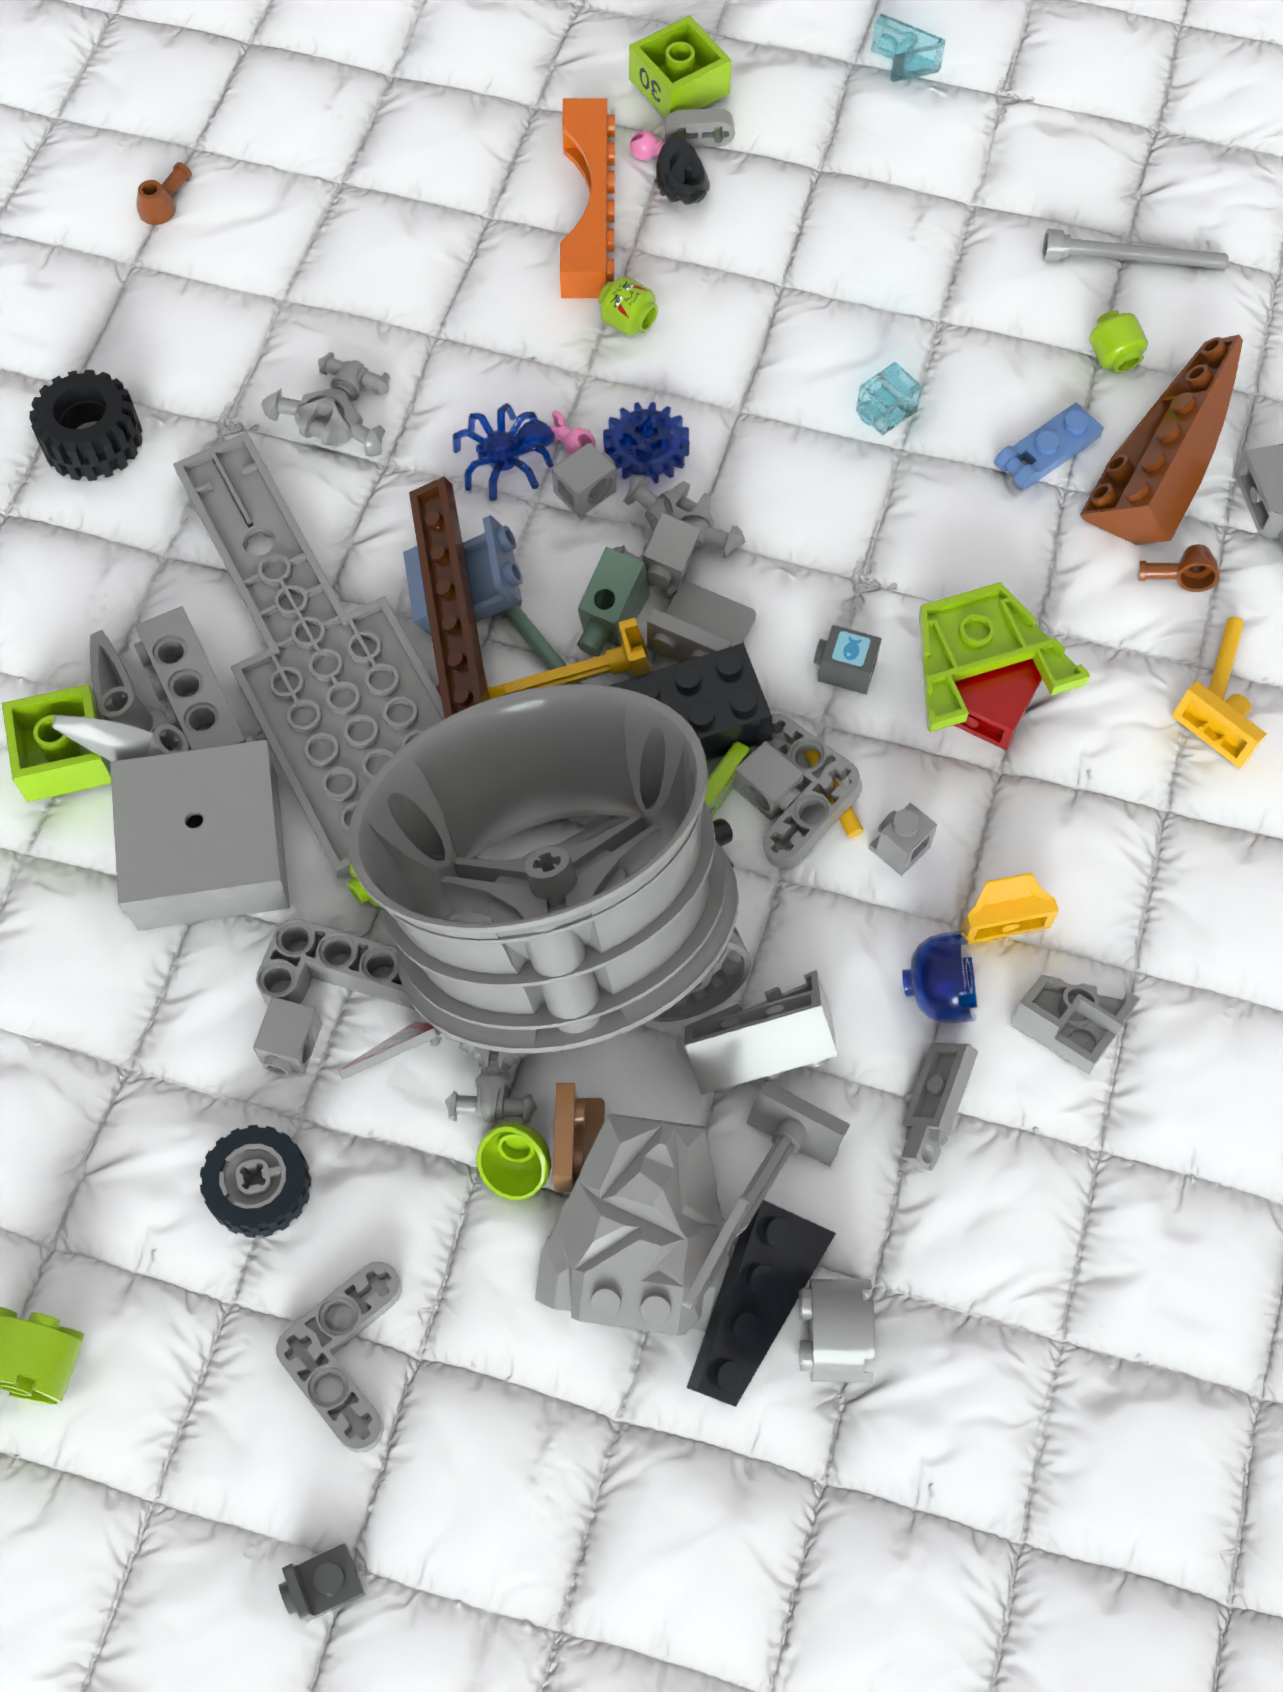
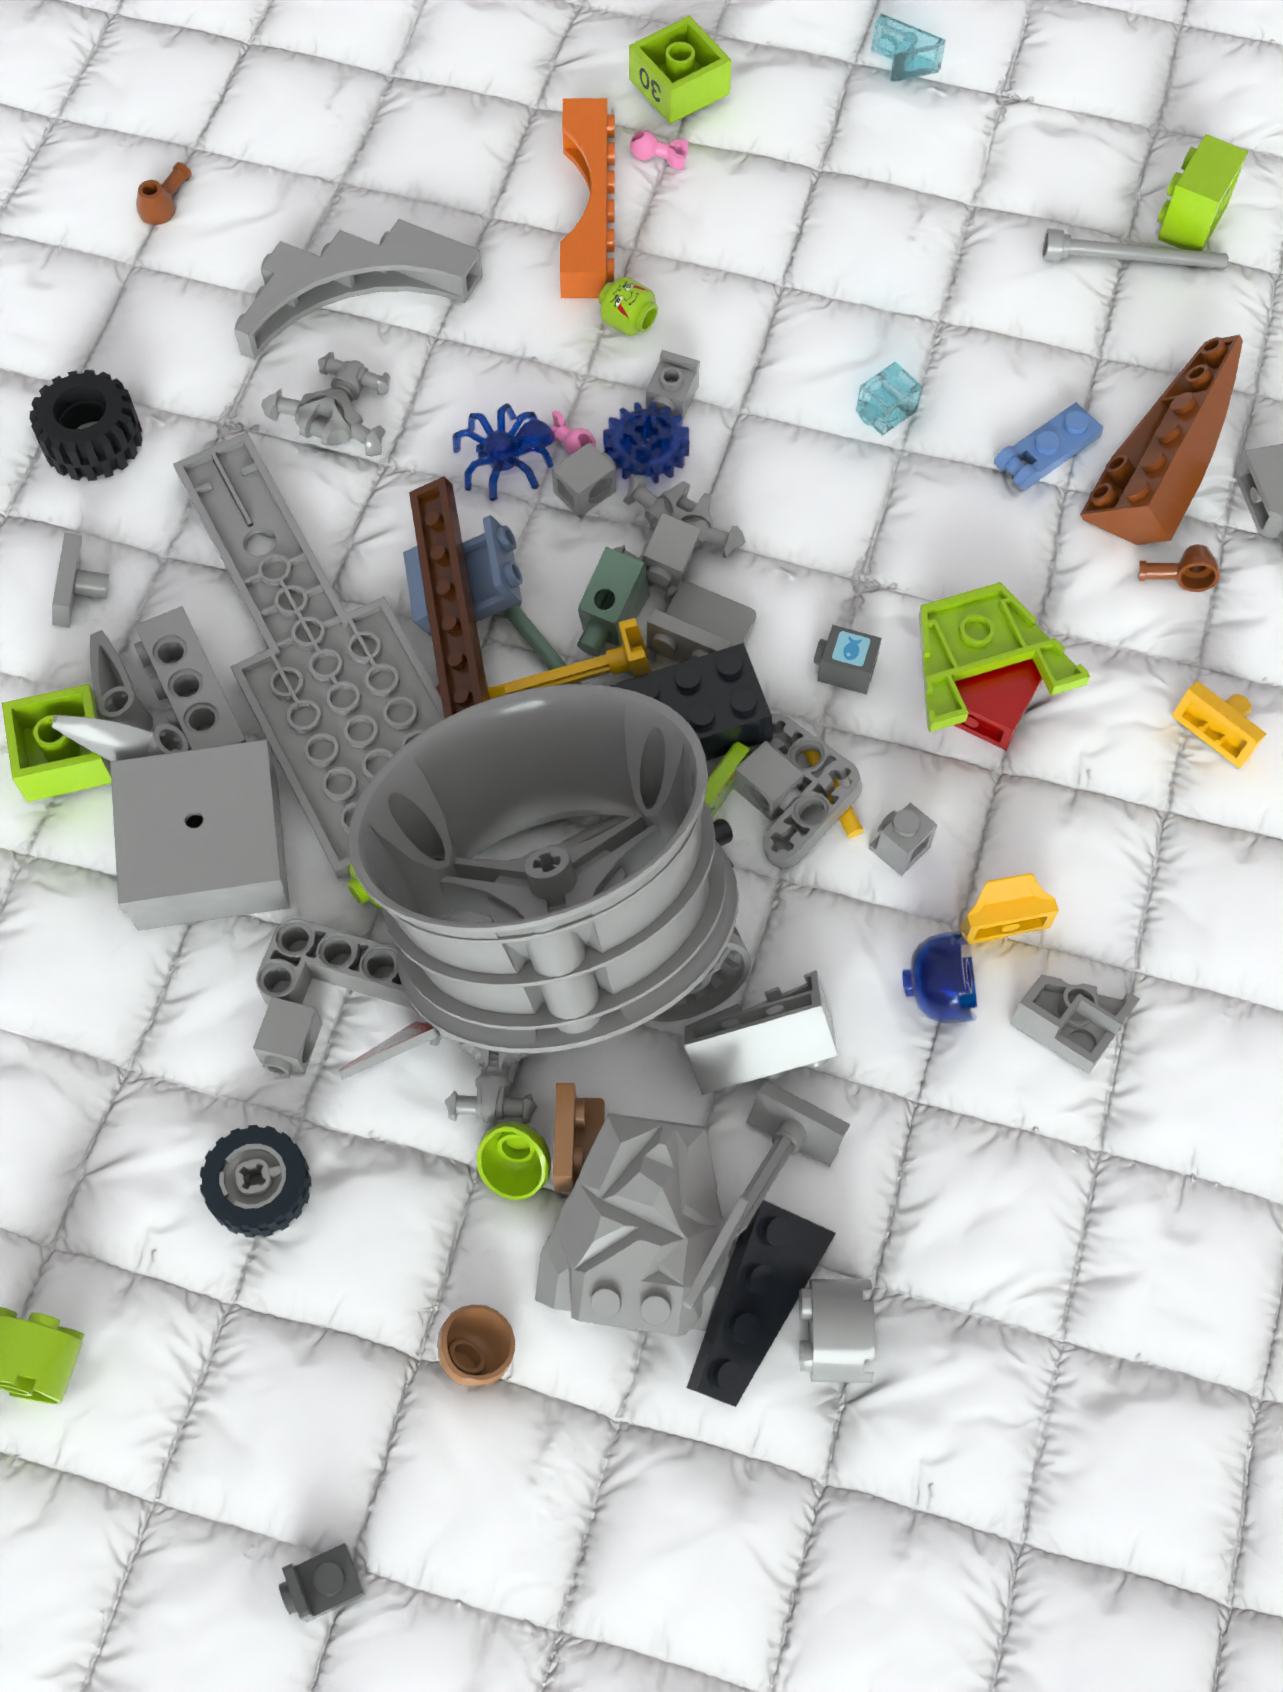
(74, 581): none -> light grey tile
(327, 1342): light grey beam -> none
(351, 267): none -> light grey arch
(475, 1345): none -> medium nougat piece
(673, 383): none -> light grey brick
(681, 173): black hat -> none
(700, 127): light grey beam -> none
(936, 1102): light grey hinge -> none
(1118, 341): lime head -> none
(1200, 193): none -> lime brick
(1226, 656): yellow piece -> none

